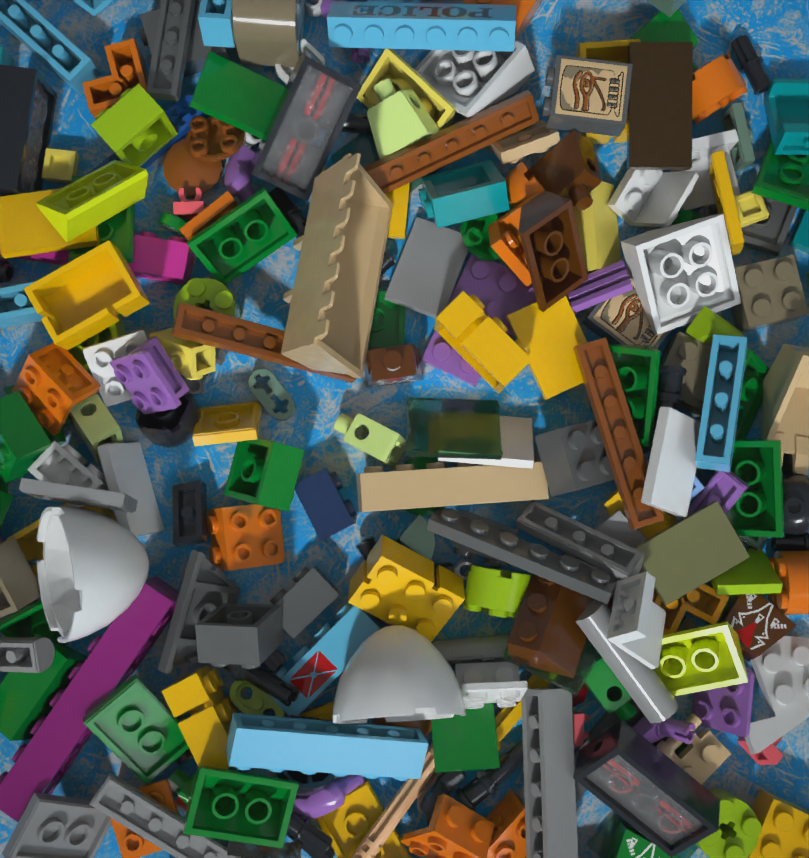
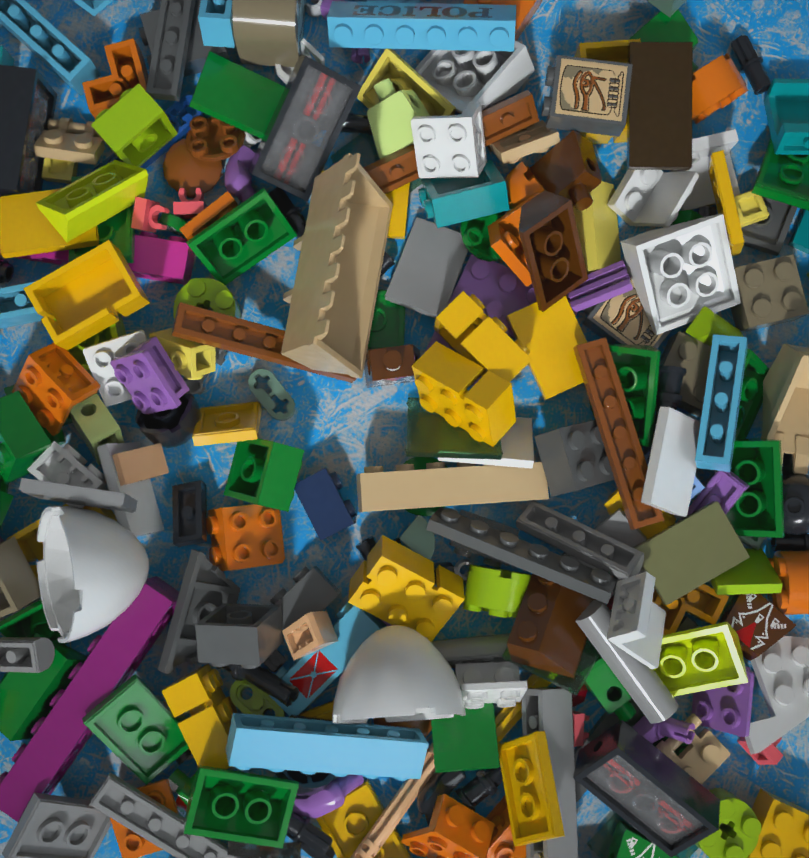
(70, 142): none -> tan plate
(140, 464): none -> light nougat slope
(146, 215): none -> coral tile
(309, 634): none -> light nougat slope
(380, 443): yellowish green torso -> none
(442, 385): none -> yellow piece
(450, 144): none -> white bracket
(530, 789): none -> yellow tile
(742, 153): sand green plate -> none

